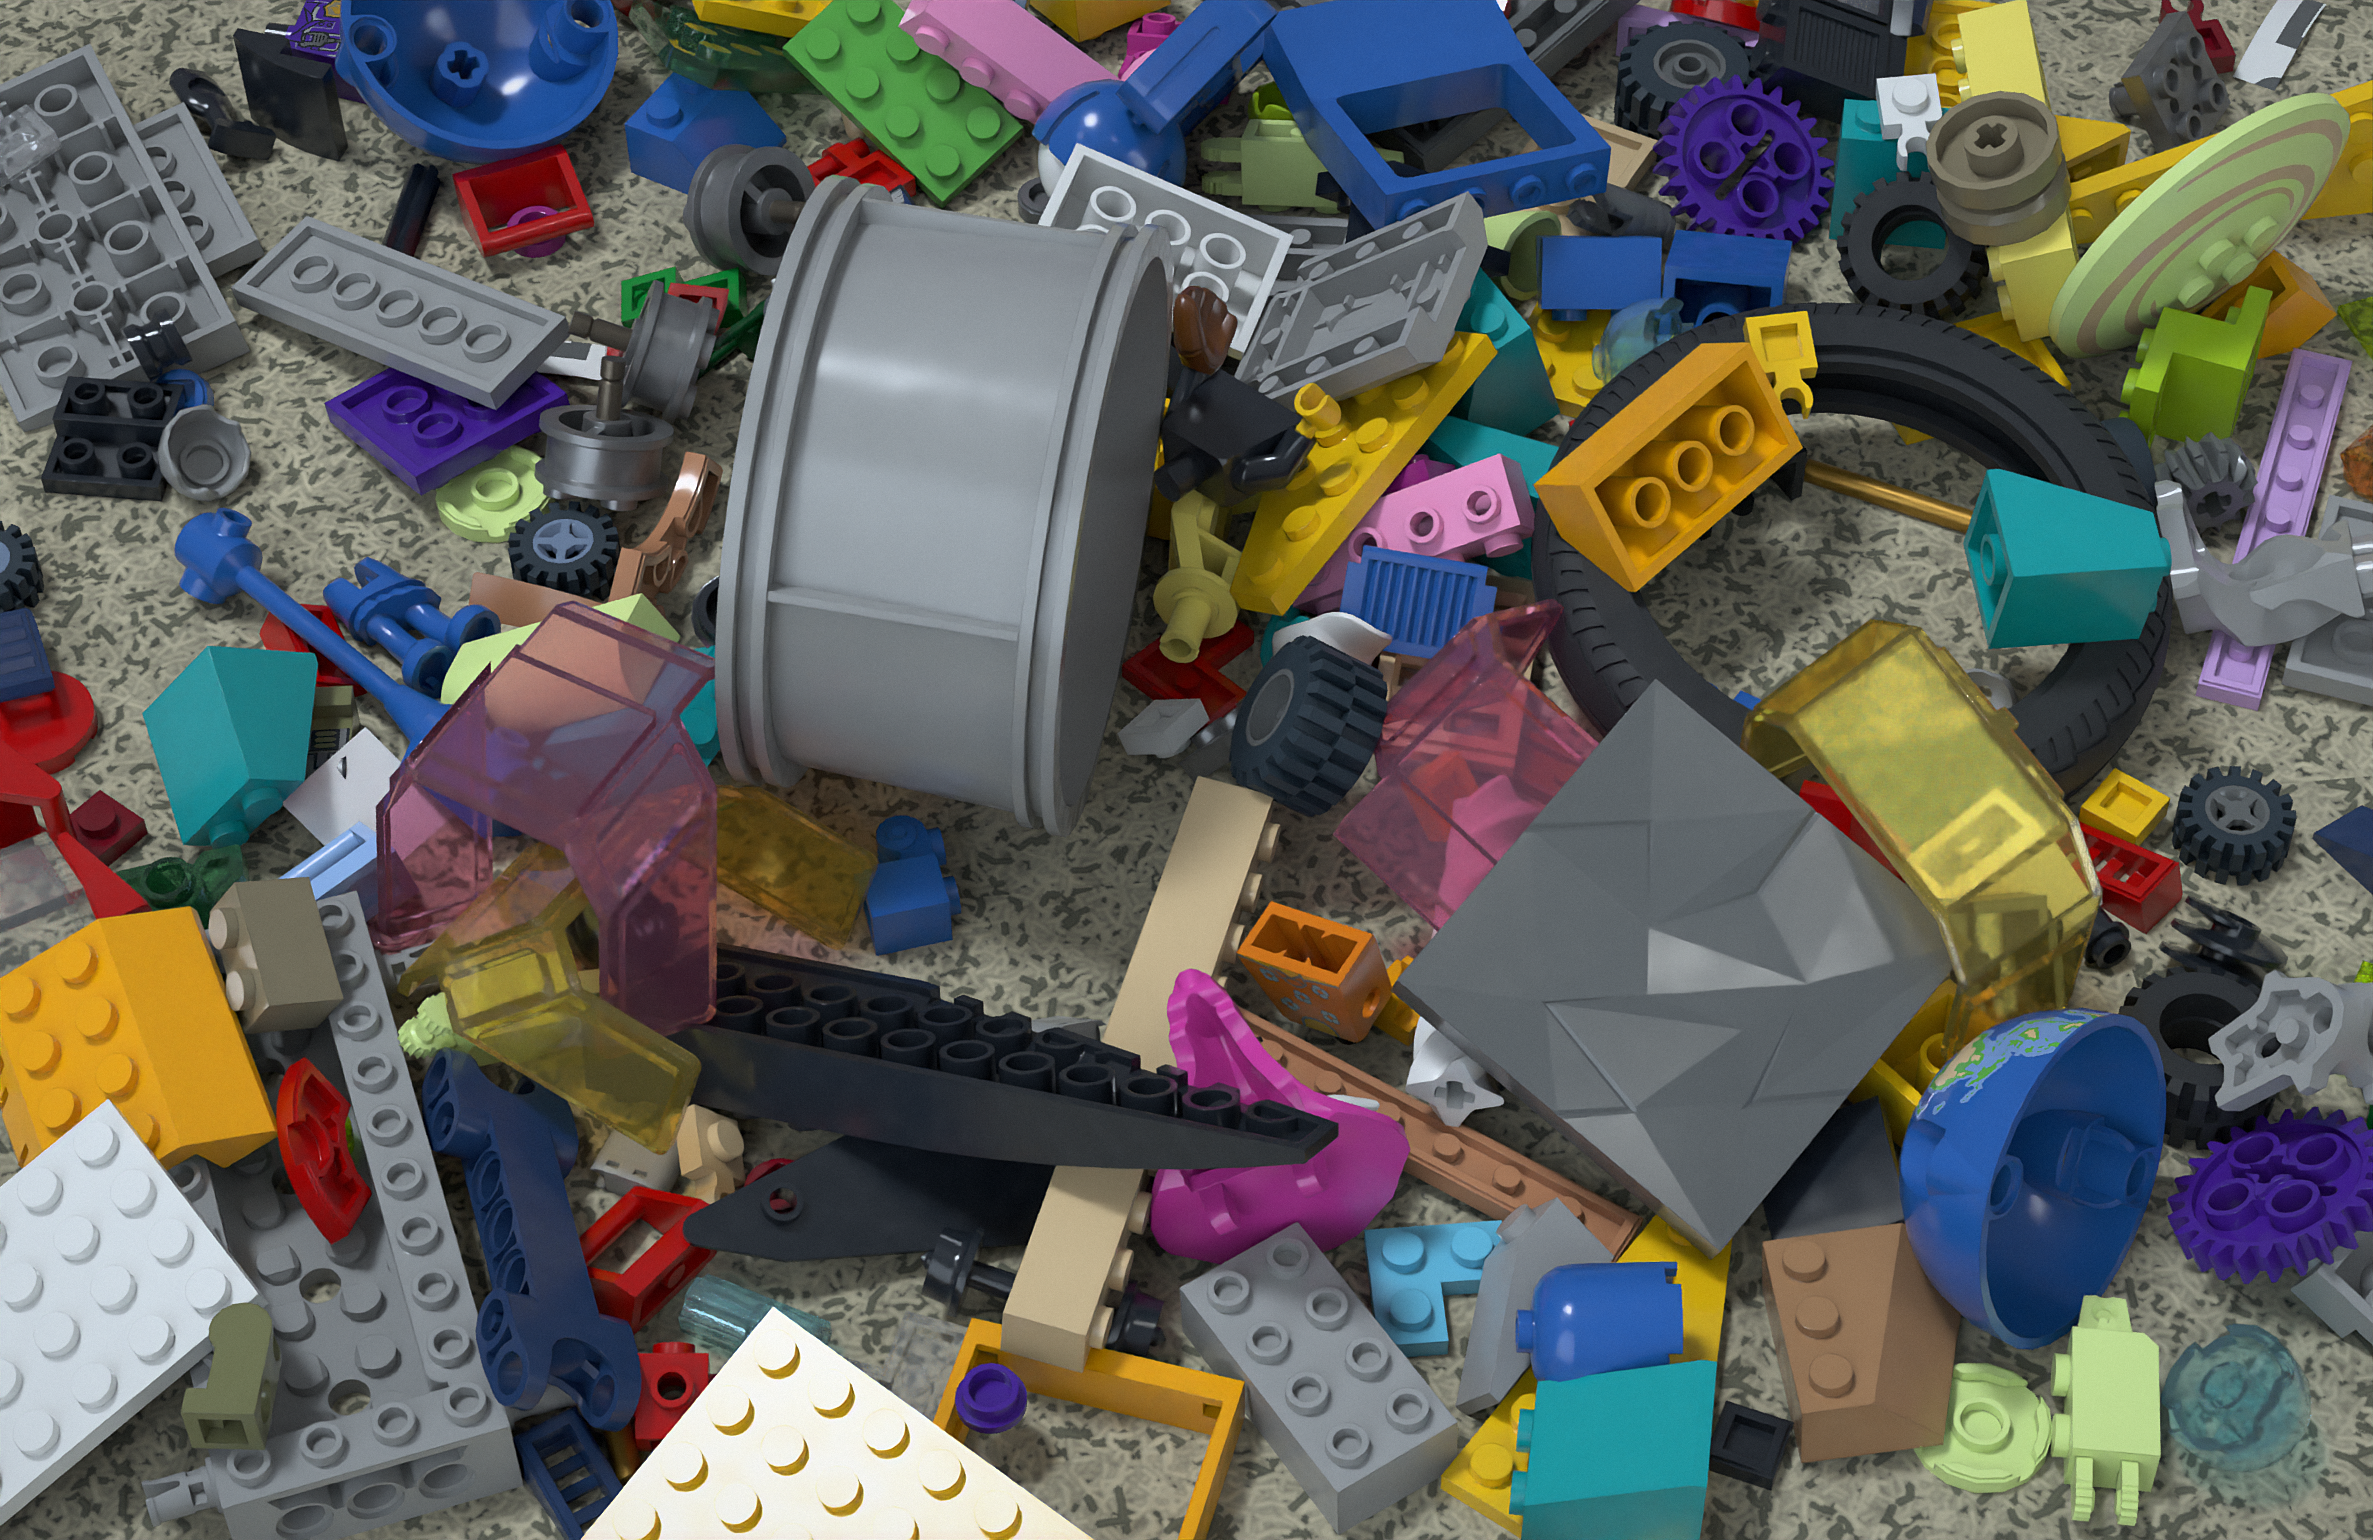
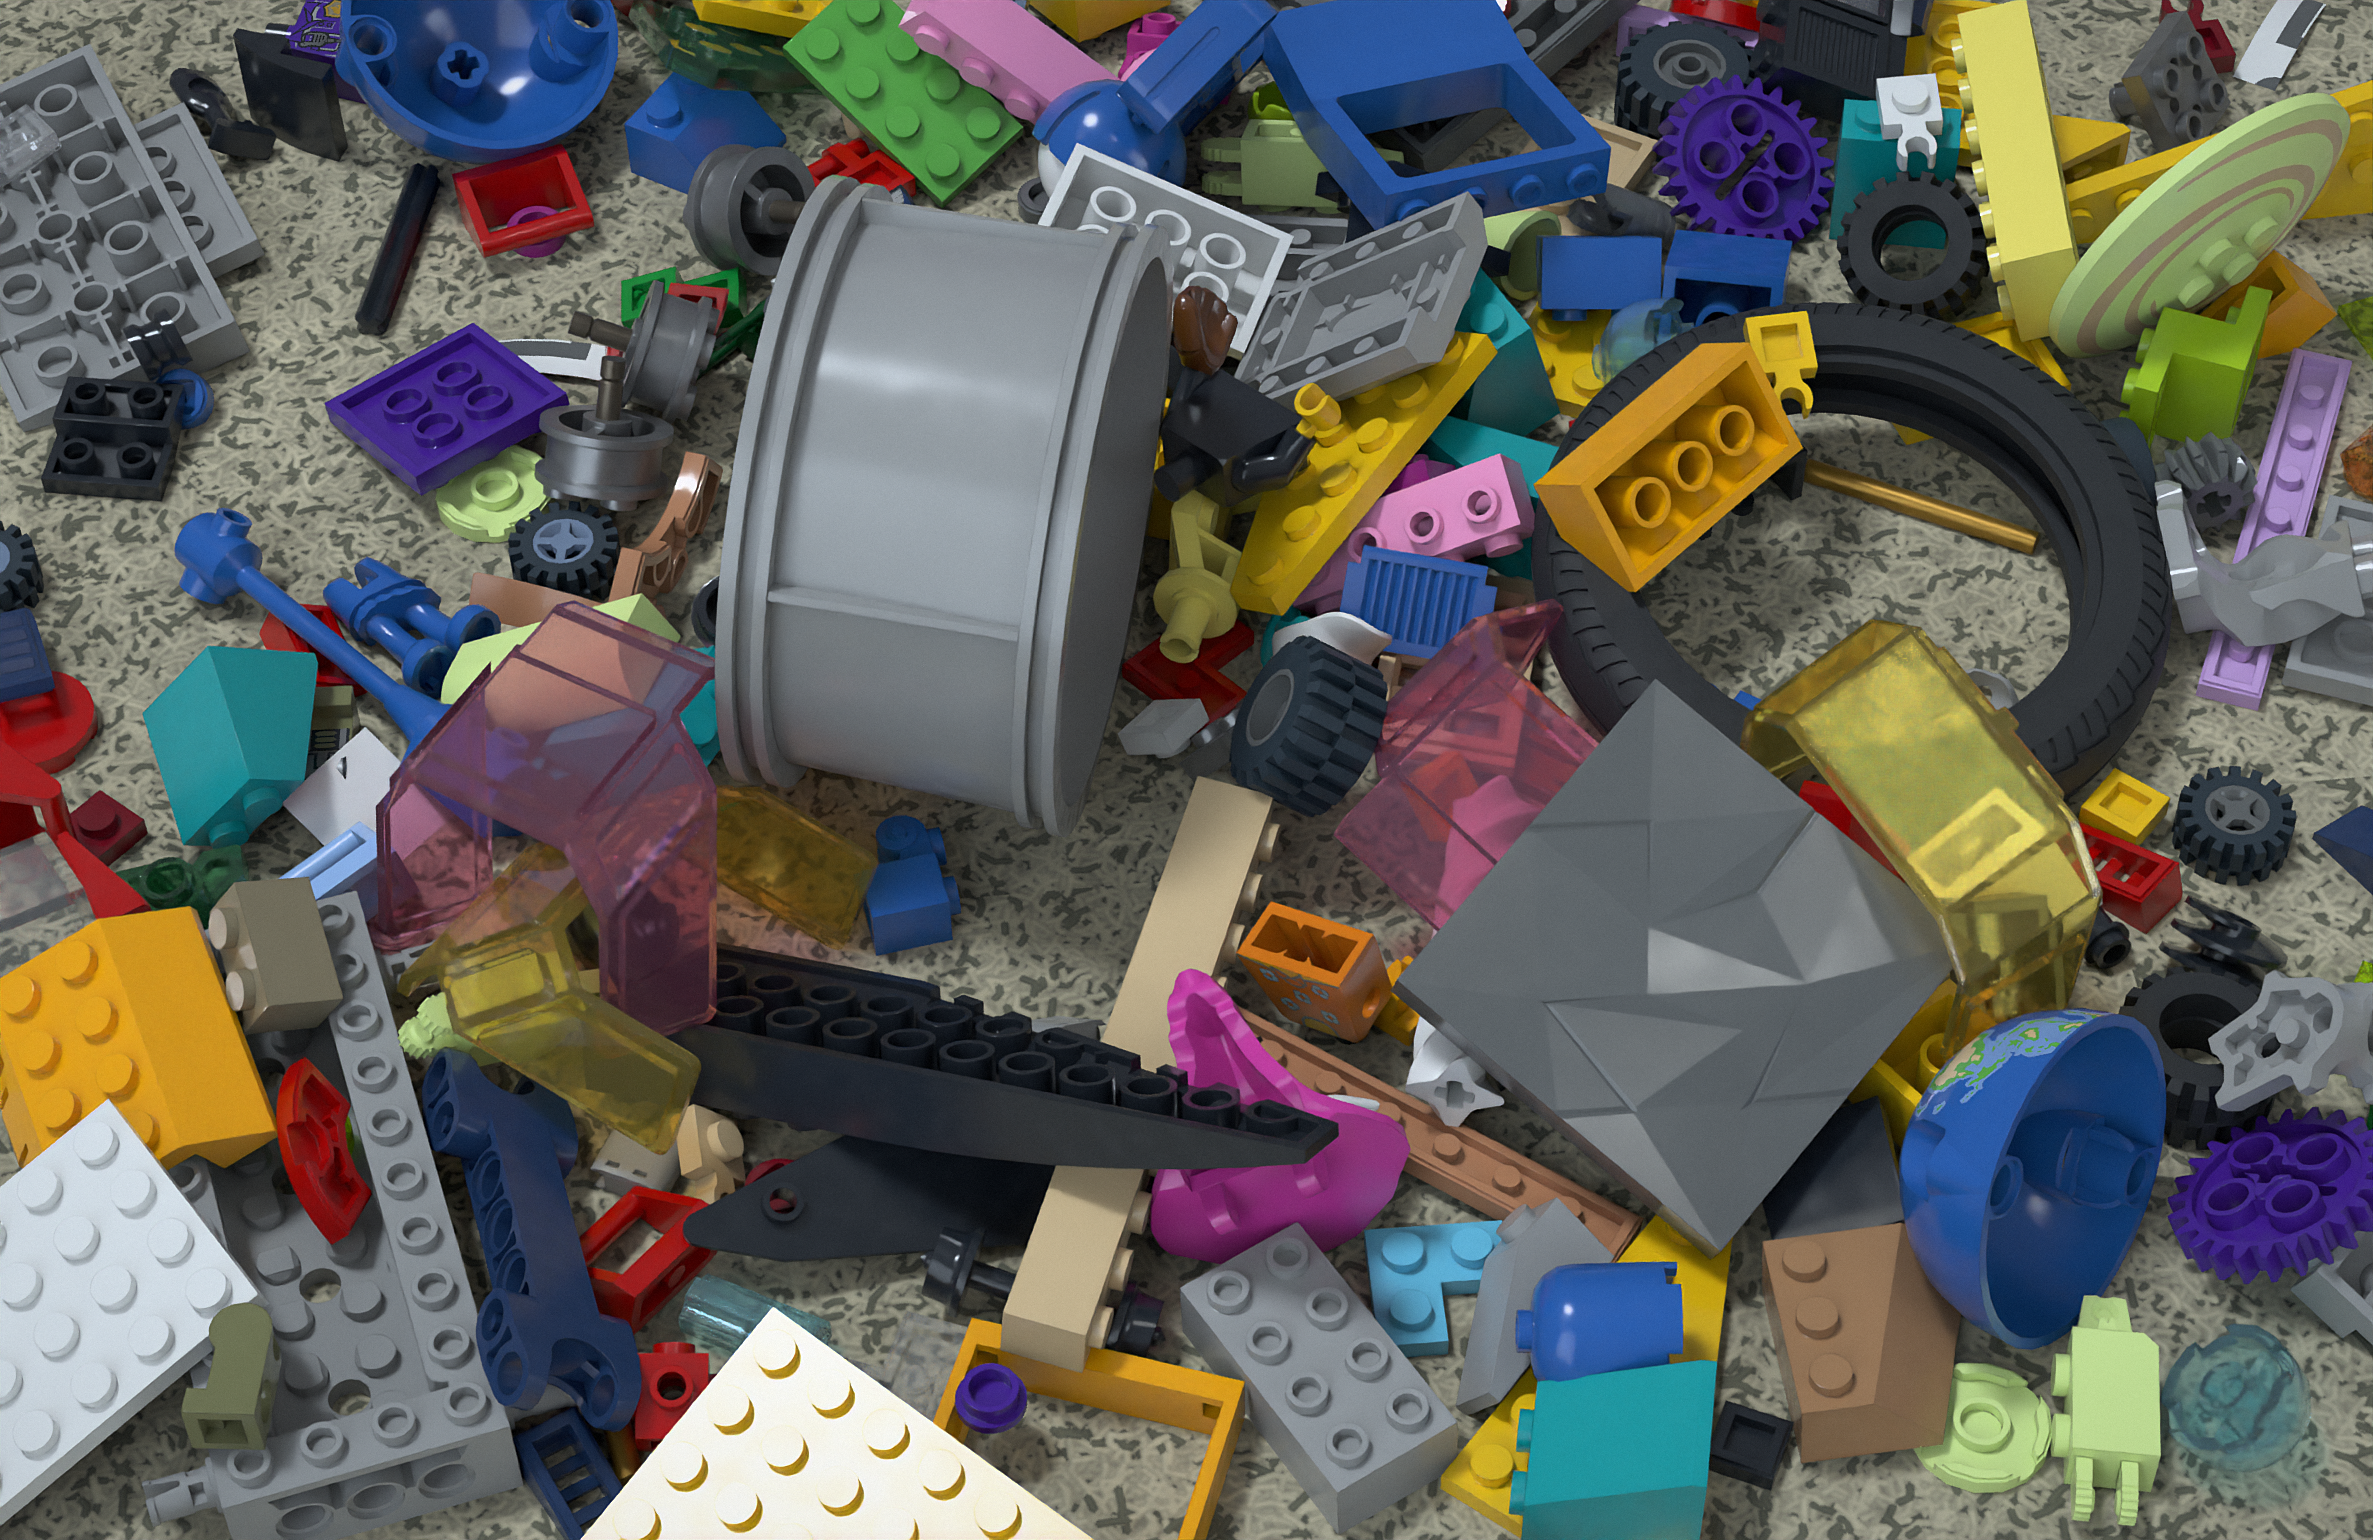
(203, 454): light grey hair -> none
(402, 312): light grey plate -> none
(1998, 168): dark tan wheel -> none
(2060, 563): teal slope -> none

